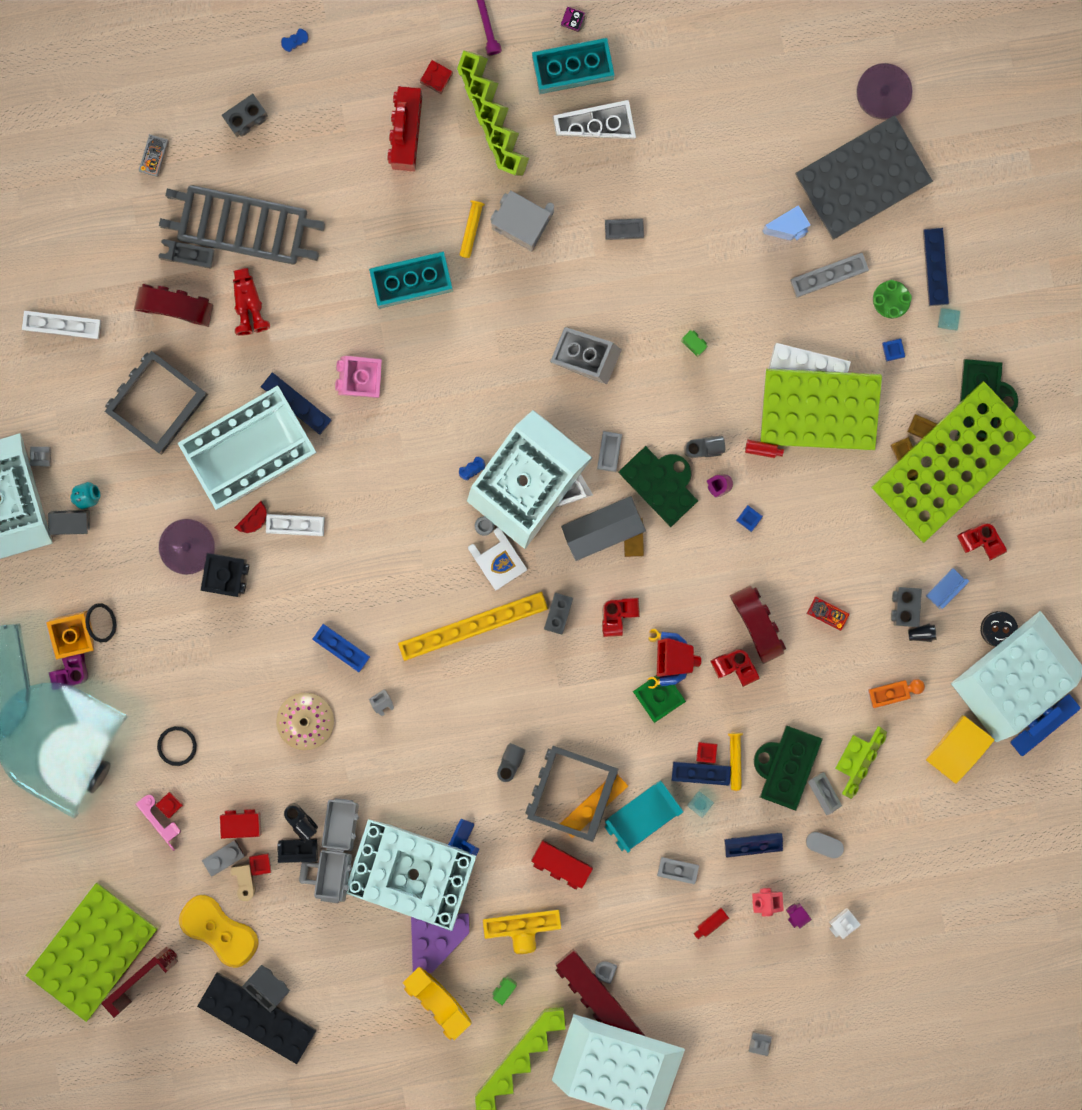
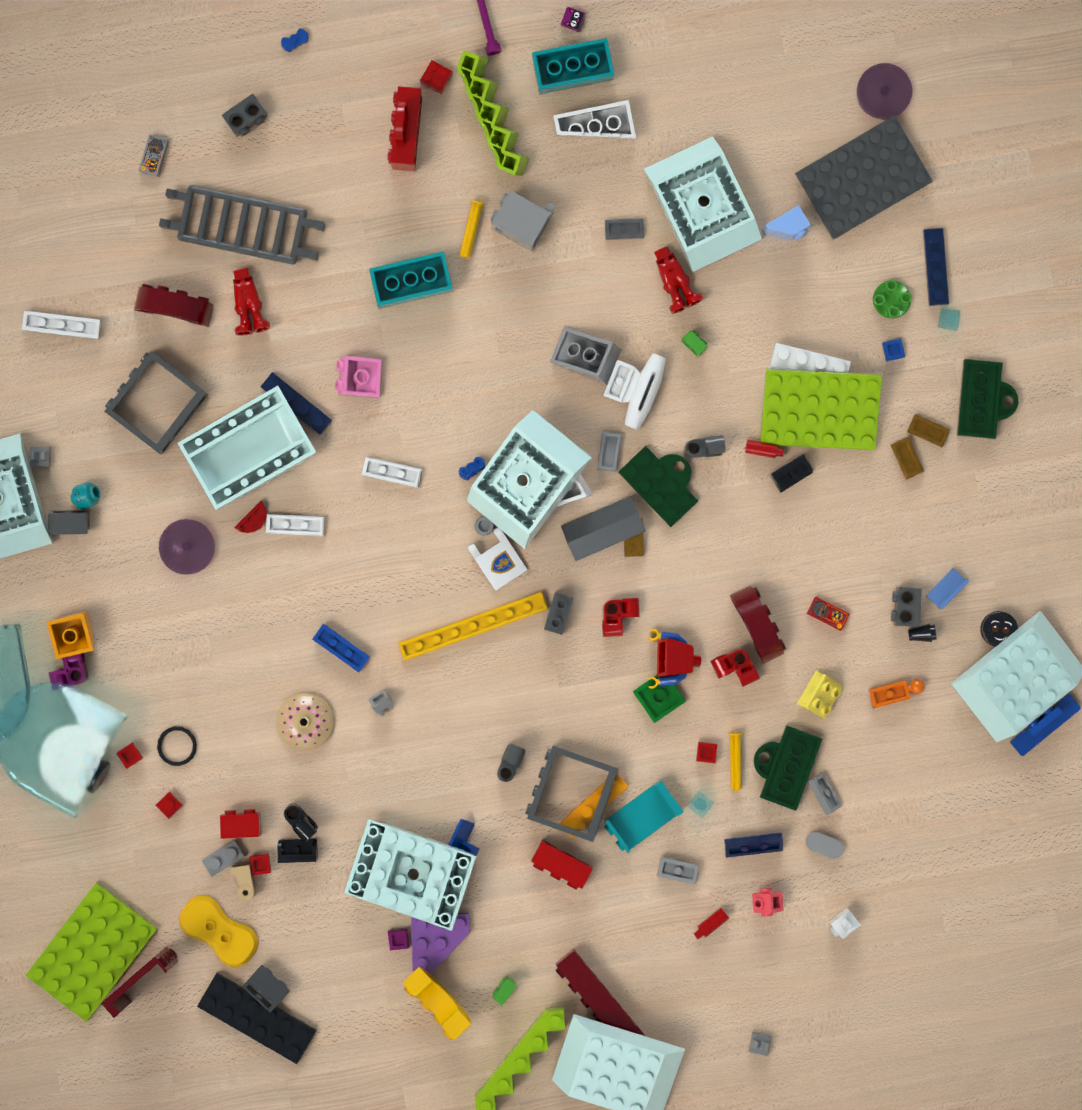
(88, 623): black piece -> none
(129, 755): none -> red plate
(169, 832): bright pink piece -> none
(187, 254): dark grey plate -> none
(224, 575): black plate -> none
(334, 864): light grey piece -> none
(391, 472): none -> white tile
(398, 939): none -> magenta tile
(522, 928): yellow plate -> none
(605, 971): light grey tile -> none
(637, 388): none -> white plate
(673, 277): none -> red piece
(701, 773): dark blue plate -> none
(707, 231): none -> light aqua slope
(720, 485): magenta plate -> none
(749, 518): blue tile -> none
(791, 473): none -> black hinge
(798, 915): magenta plate -> none
(820, 694): none -> light yellow bracket
(829, 275): light grey plate -> none
(858, 758): lime bracket -> none
(960, 749): yellow slope -> none
(973, 539): red piece -> none
(979, 476): lime piece -> none

